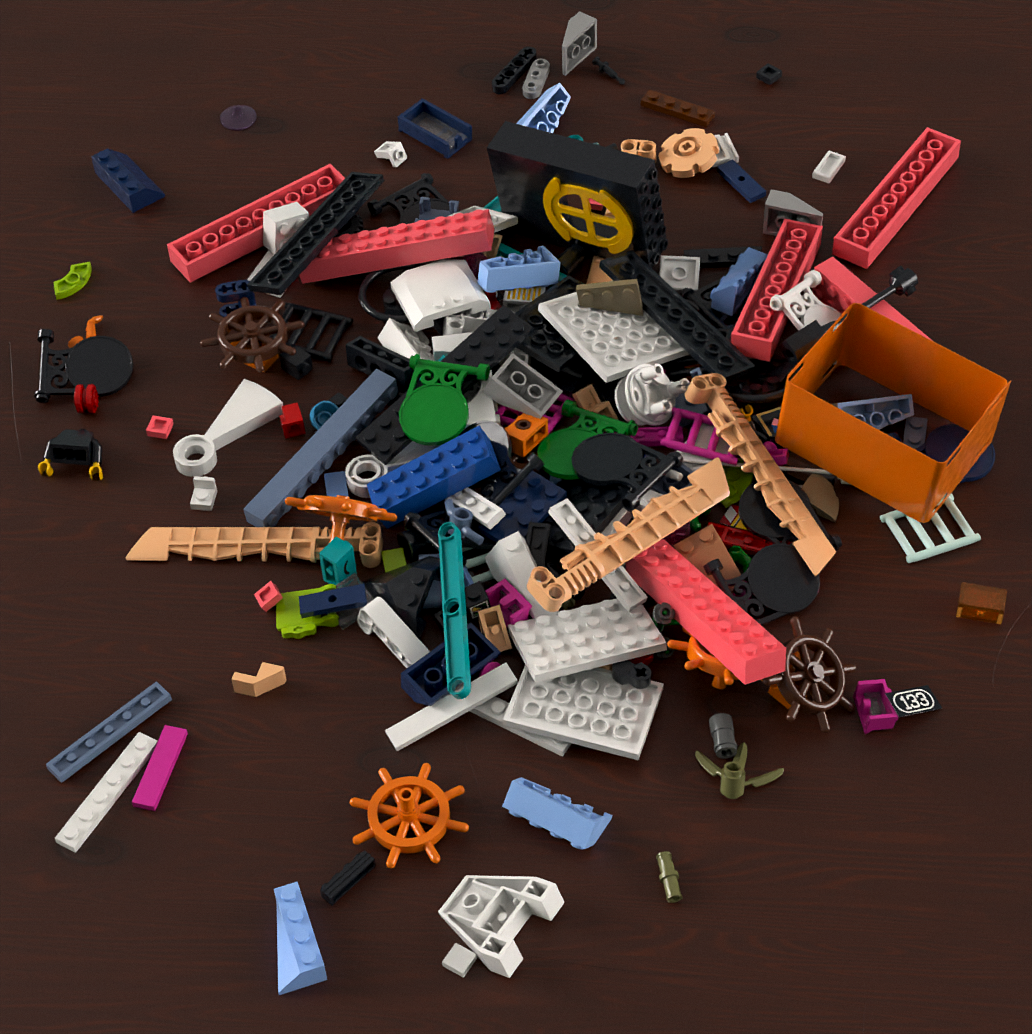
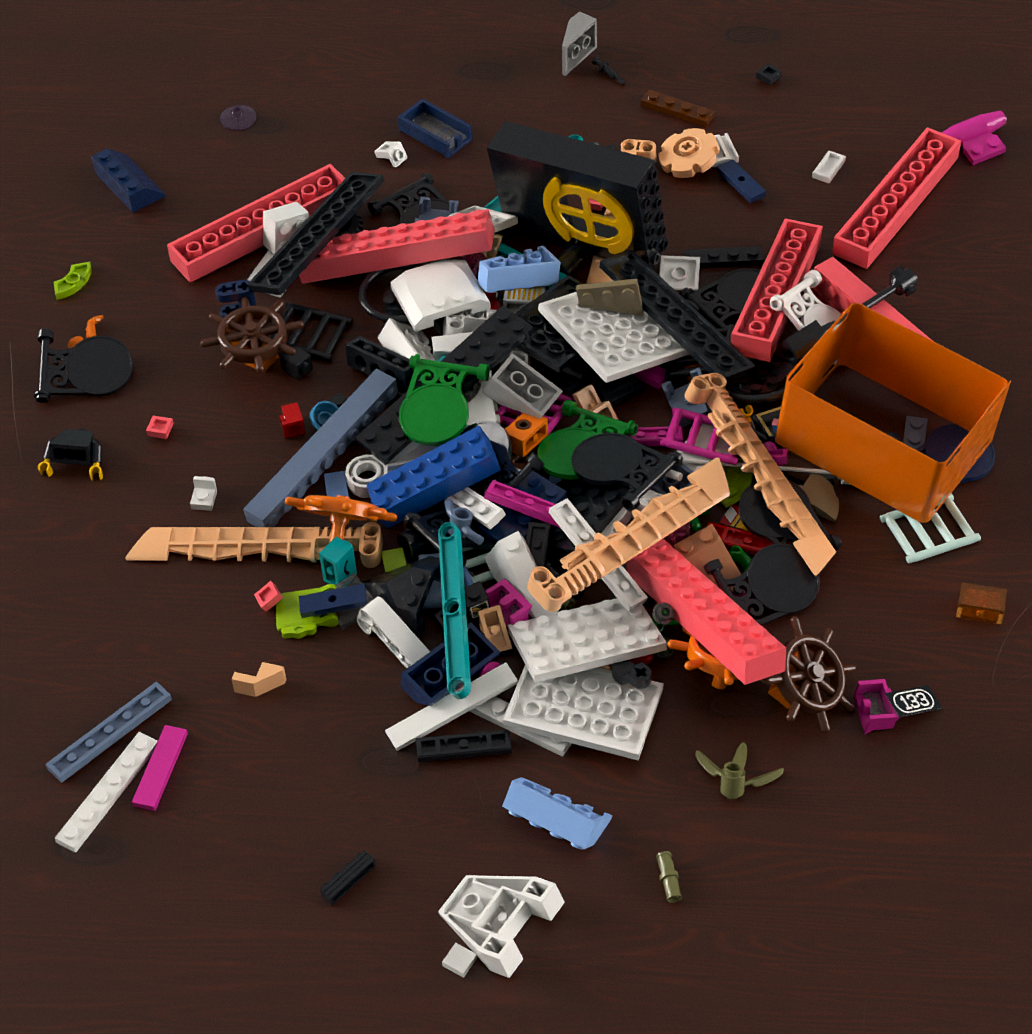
(86, 398): red wheel -> none
(244, 412): white piece -> none
(297, 948): light blue wedge -> none
(408, 814): orange piece -> none
(463, 745): none -> black plate
(503, 83): black beam -> none
(520, 501): none -> dark pink tile
(536, 78): light grey plate -> none
(547, 109): light blue wedge -> none
(647, 395): white piece -> none
(723, 735): dark grey piece -> none
(738, 282): medium blue wedge -> none
(786, 206): light grey slope -> none
(880, 411): light blue wedge -> none
(977, 136): none -> dark pink plate

